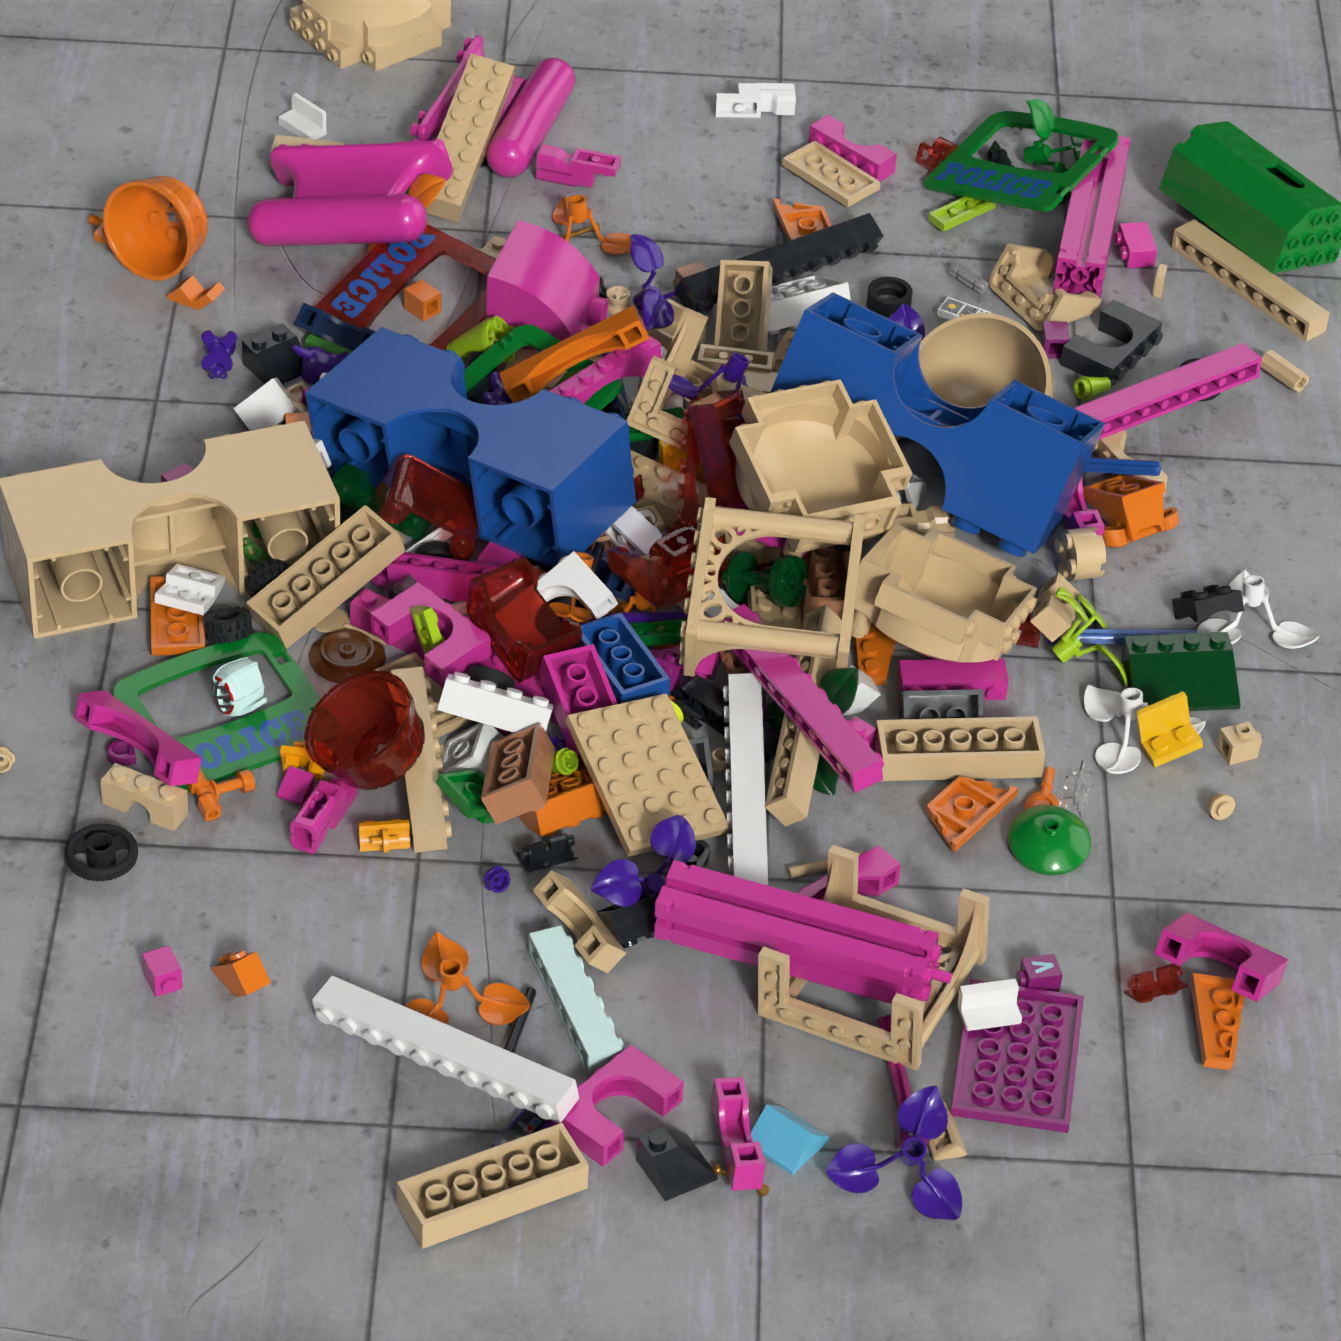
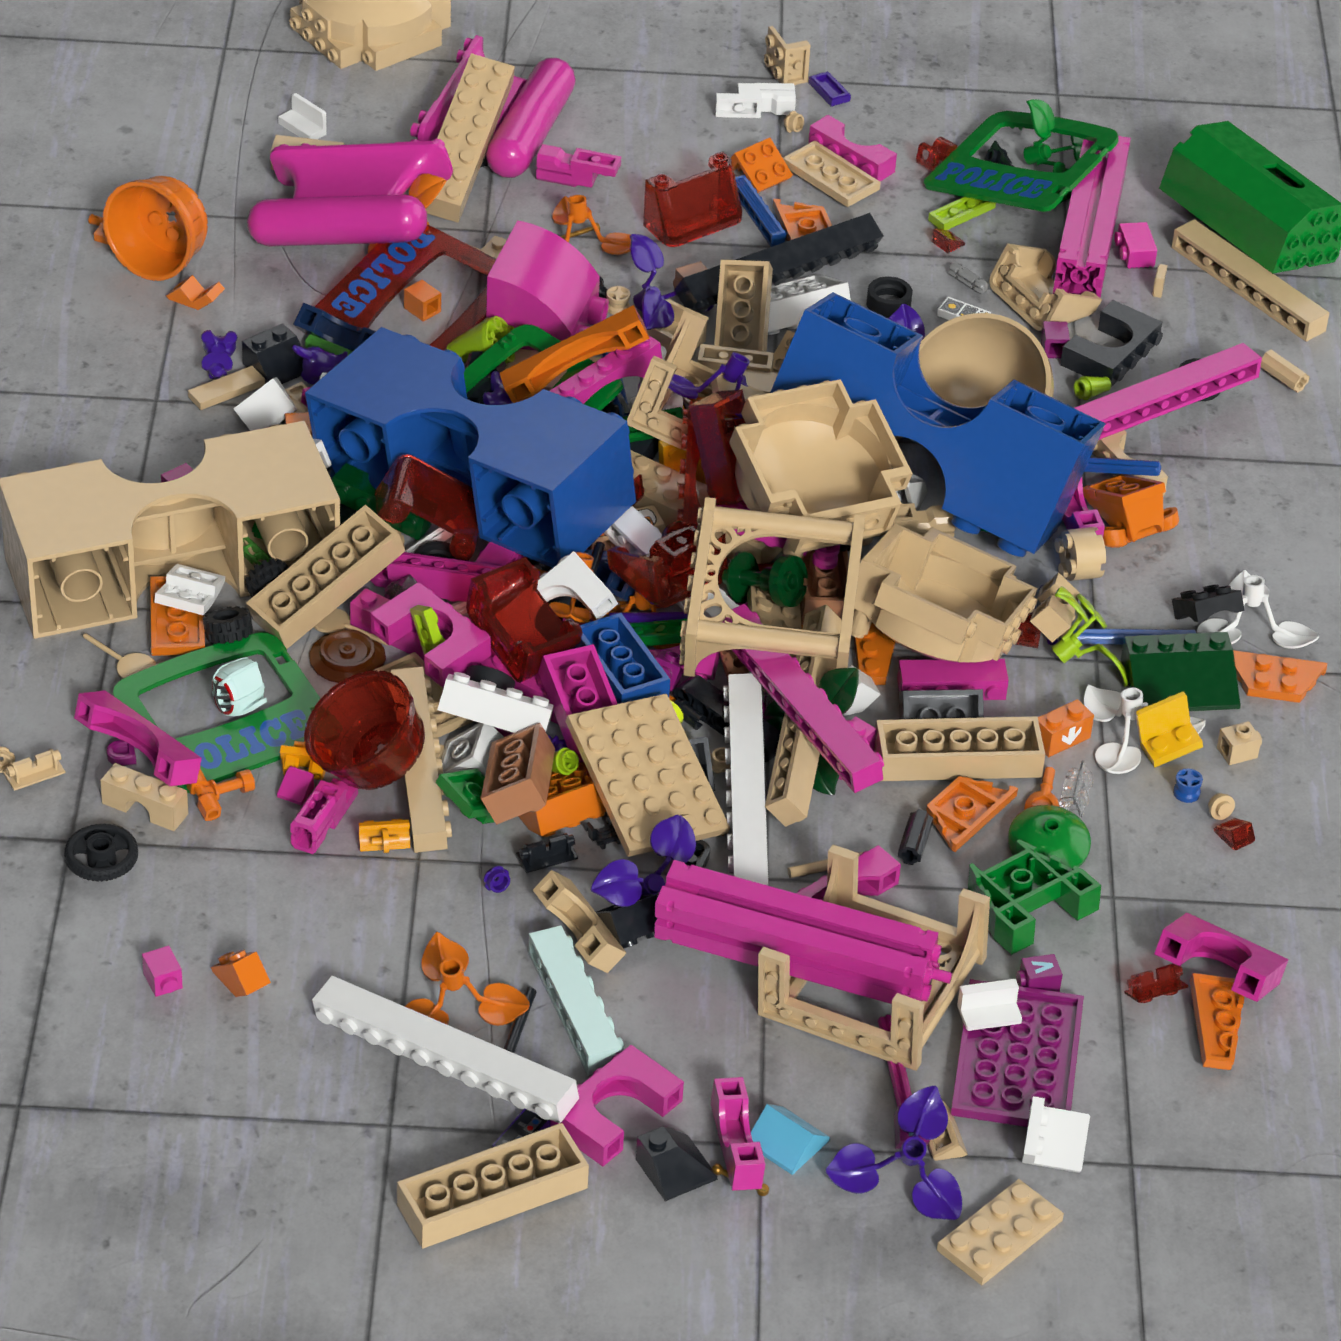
(28, 772): none -> tan hinge
(129, 663): none -> tan piece
(226, 387): none -> tan tile
(594, 834): none -> black piece
(694, 205): none -> clear red windscreen
(760, 212): none -> blue piece
(762, 165): none -> orange bracket
(787, 61): none -> tan bracket
(794, 122): none -> tan plate
(826, 557): none -> dark pink wheel
(829, 89): none -> dark purple tile
(915, 837): none -> black axle
(946, 240): none -> clear red slope
(1000, 1232): none -> tan plate
(1027, 884): none -> green wedge
(1055, 1137): none -> white bracket
(1065, 727): none -> orange brick
(1187, 785): none -> blue wheel
(1236, 833): none -> clear red slope
(1277, 676): none -> orange wing

